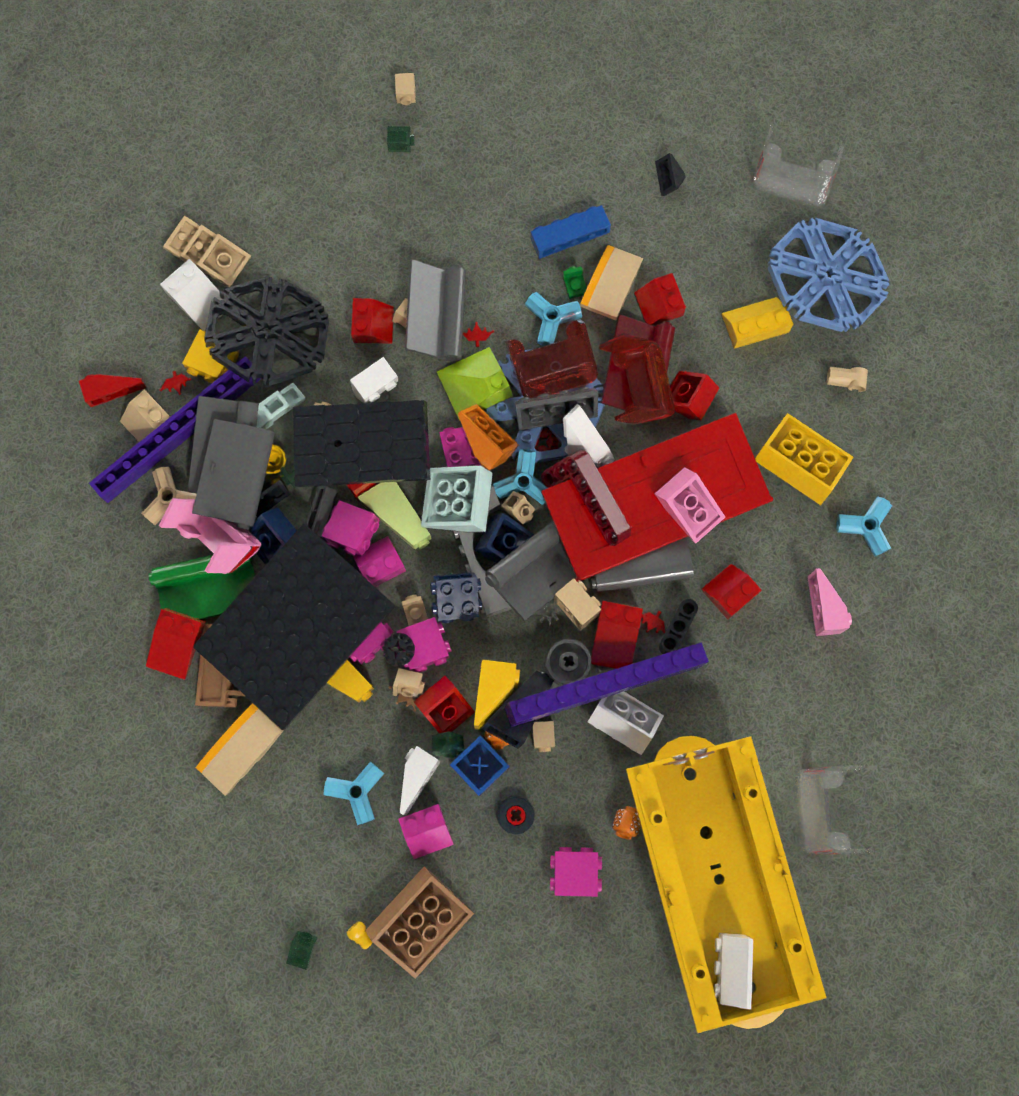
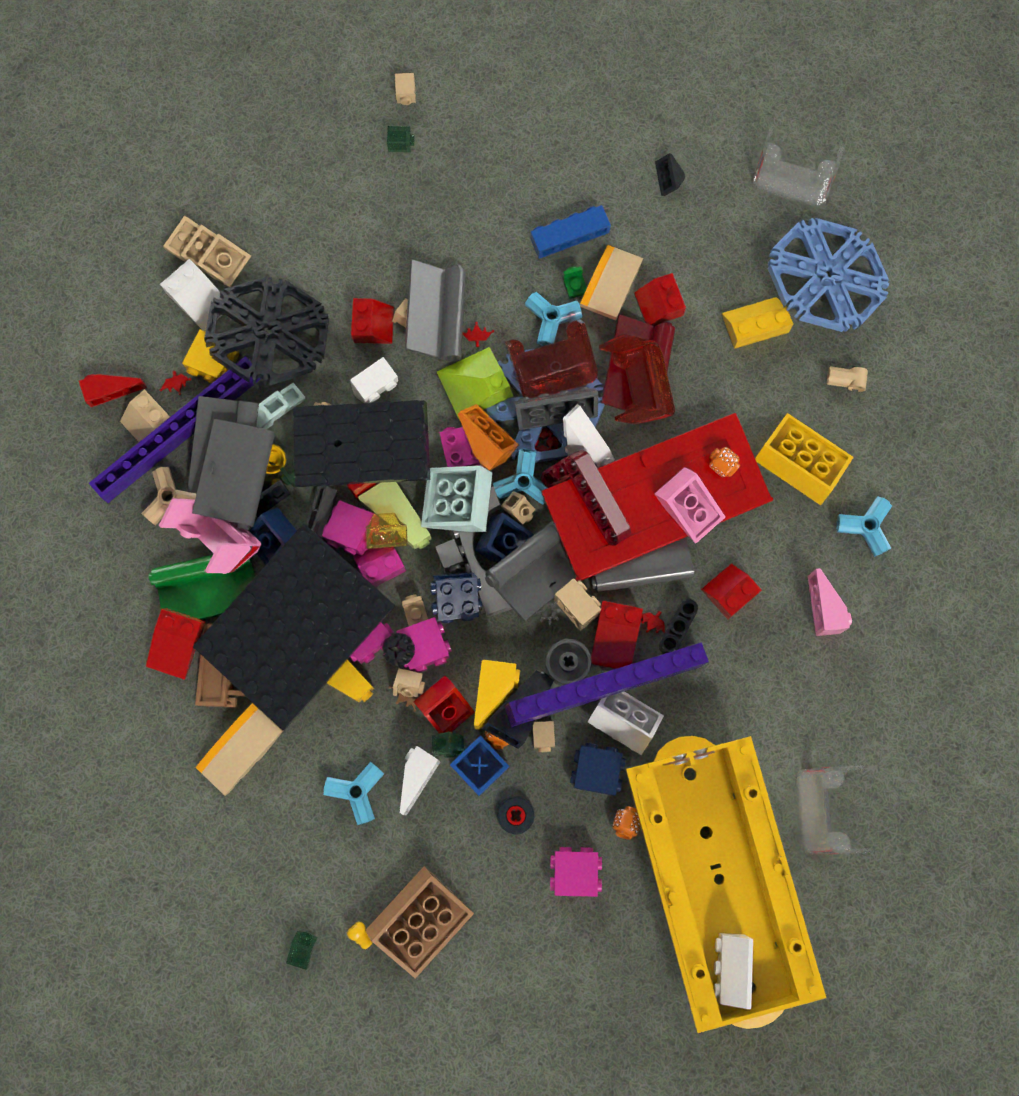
(385, 531): none -> clear yellow slope
(425, 831): dark pink slope -> none
(450, 556): none -> light grey brick
(598, 769): none -> dark blue brick
(693, 394): red slope -> none
(724, 462): none -> orange head

